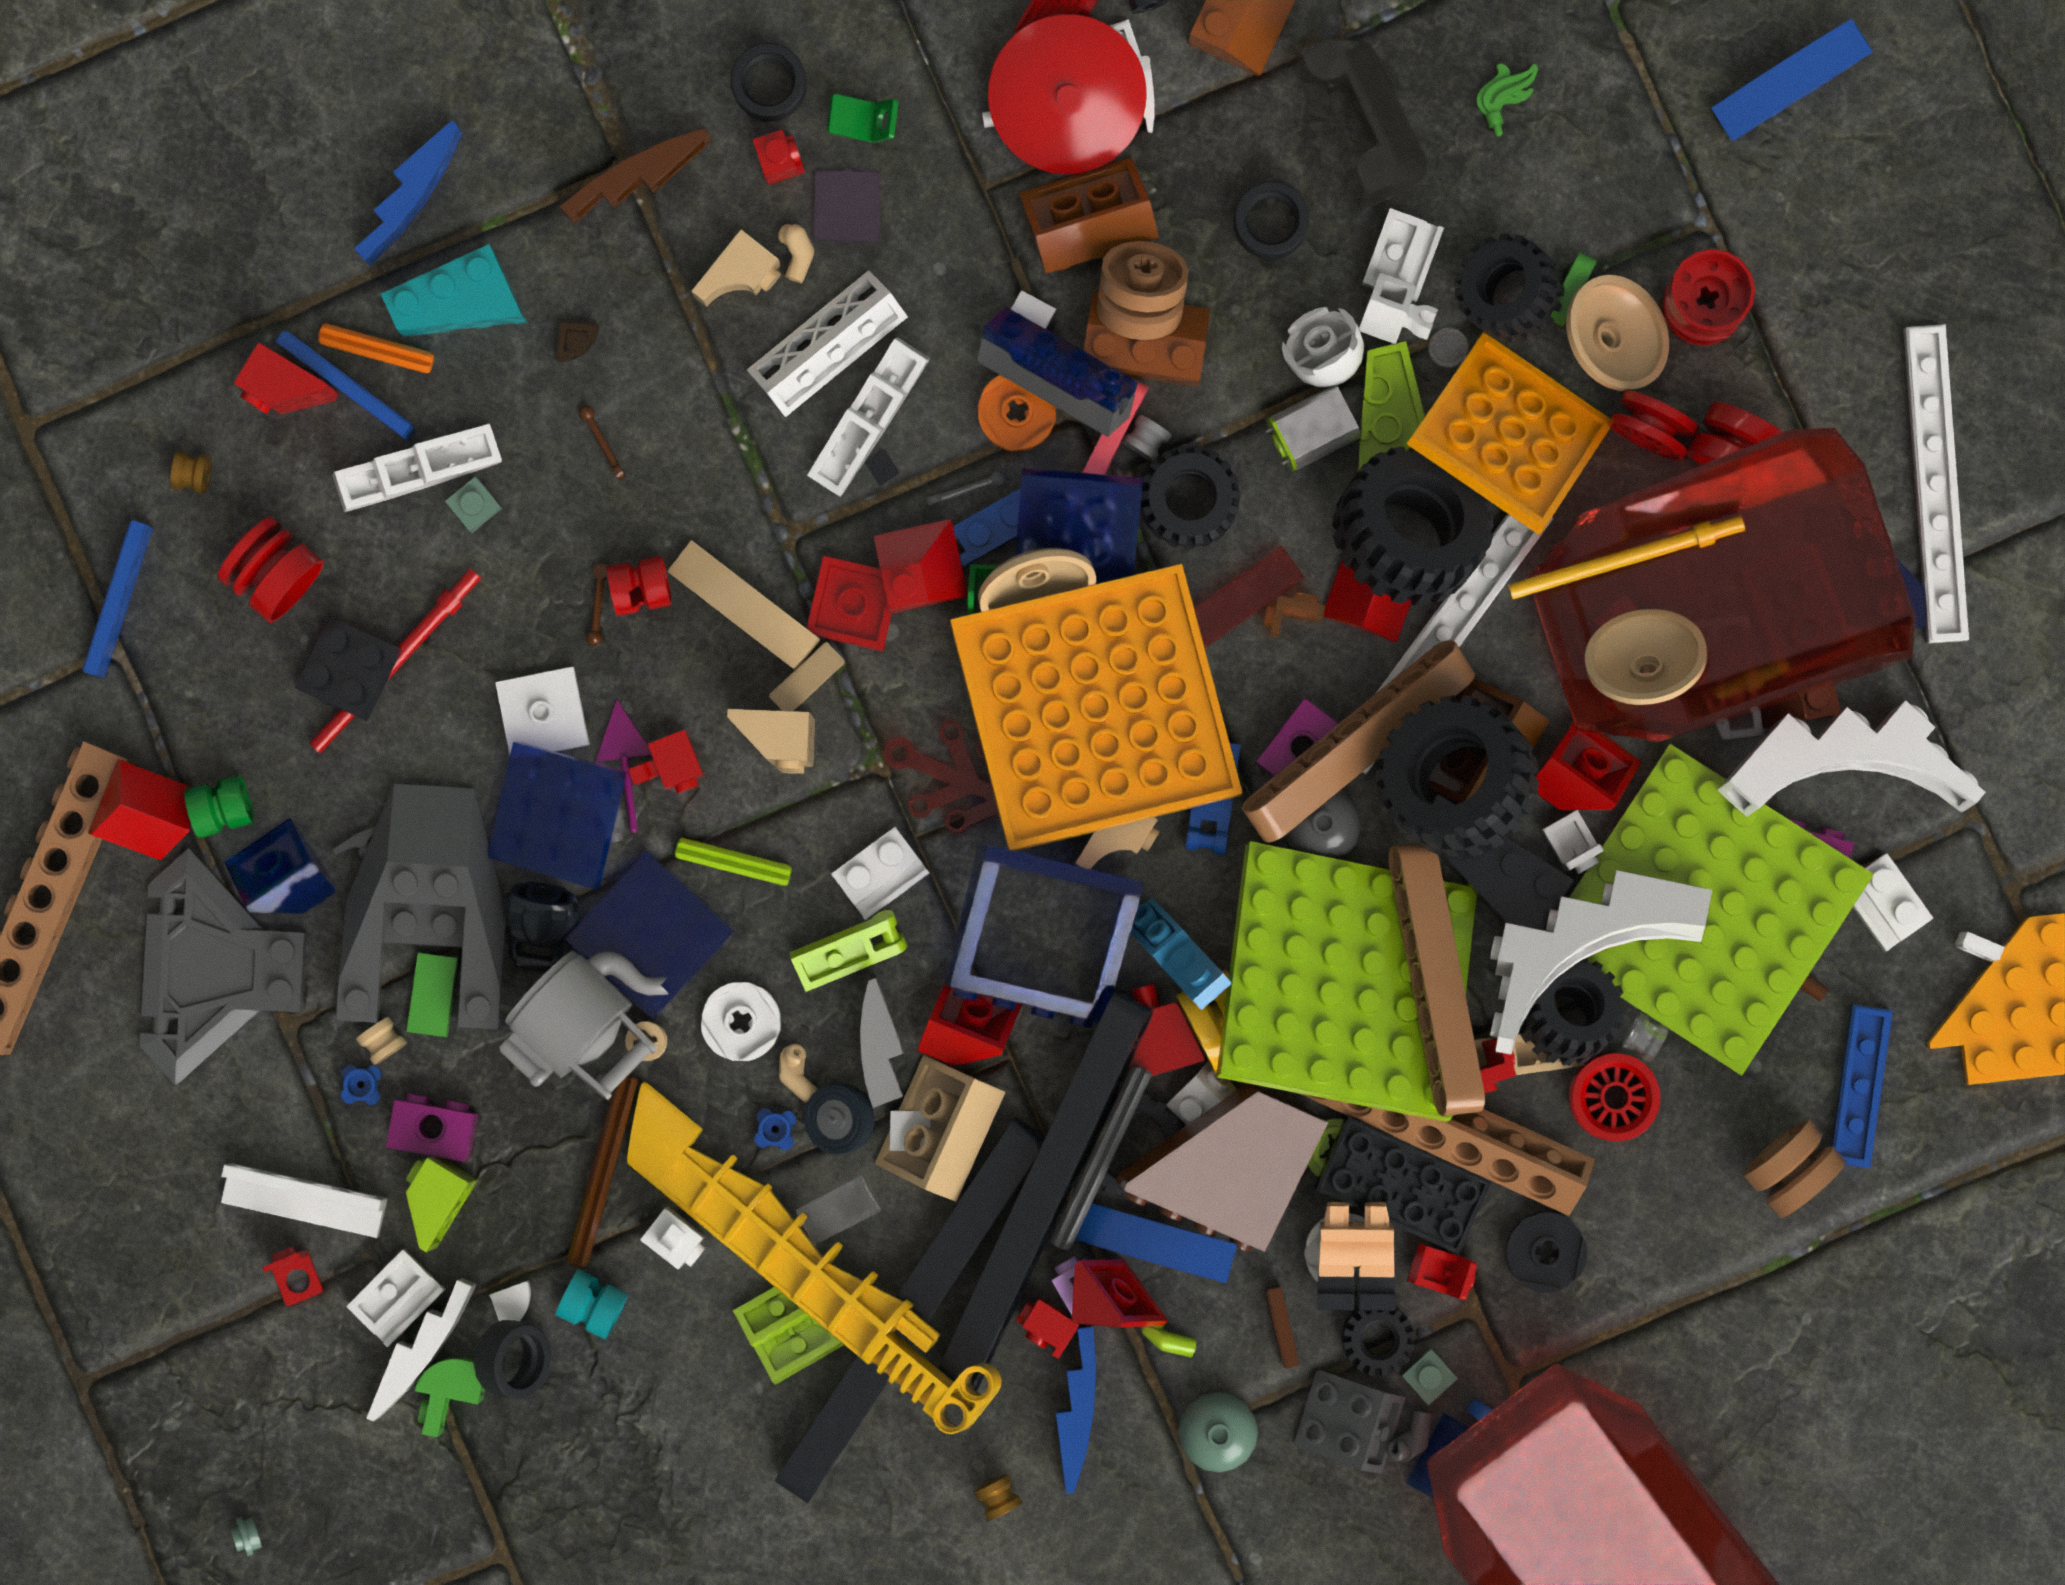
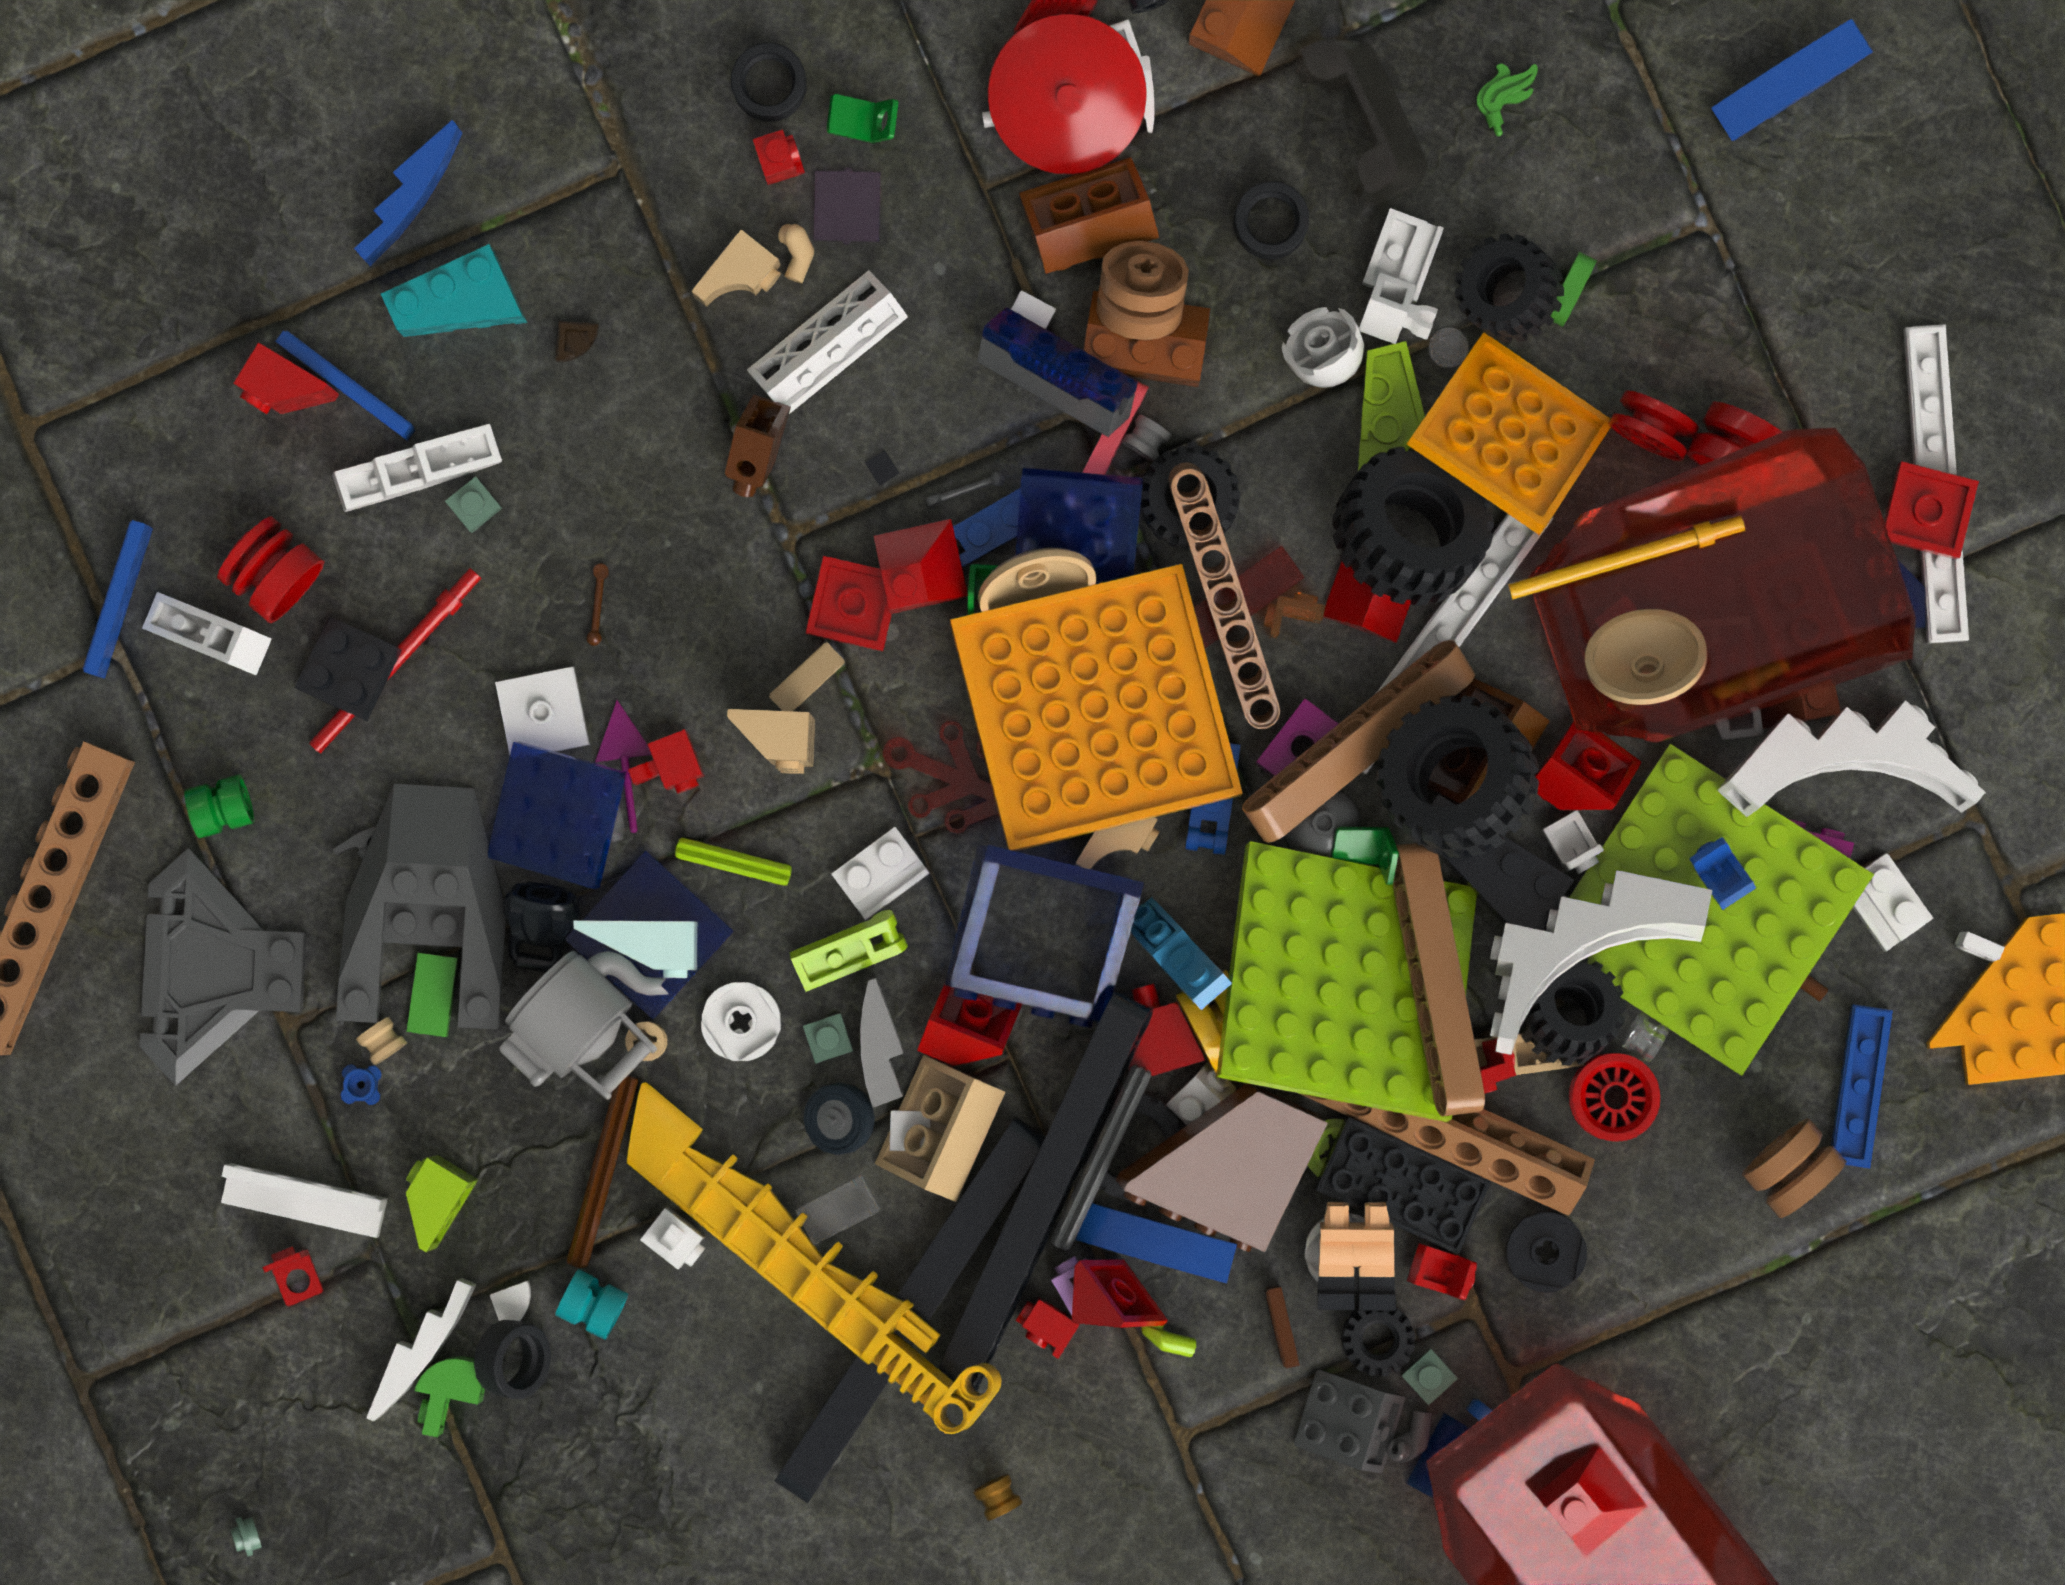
(142, 811): red slope -> none
(191, 472): pearl gold wheel -> none
(206, 633): none -> white slope
(280, 873): clear blue slope -> none
(376, 348): orange axle -> none
(395, 1297): white plate -> none
(408, 1134): magenta brick -> none
(586, 413): reddish brown hinge -> none
(639, 585): red wheel -> none
(652, 167): reddish brown slope -> none
(656, 944): none -> light aqua slope
(743, 605): tan slope -> none
(756, 444): none -> reddish brown torso
(767, 1121): blue plate -> none
(783, 1334): lime slope -> none
(792, 1072): tan arm -> none
(828, 1038): none -> sand green plate
(868, 416): white slope -> none
(1012, 434): orange plate -> none
(1076, 1422): blue slope -> none
(1218, 1431): sand green cylinder -> none
(1229, 614): none -> medium nougat beam
(1313, 428): flat silver piece -> none
(1367, 846): none -> green bracket
(1591, 1500): none -> red slope
(1617, 333): tan dish -> none
(1714, 277): red wheel -> none
(1721, 872): none -> blue bracket
(1929, 510): none -> red plate

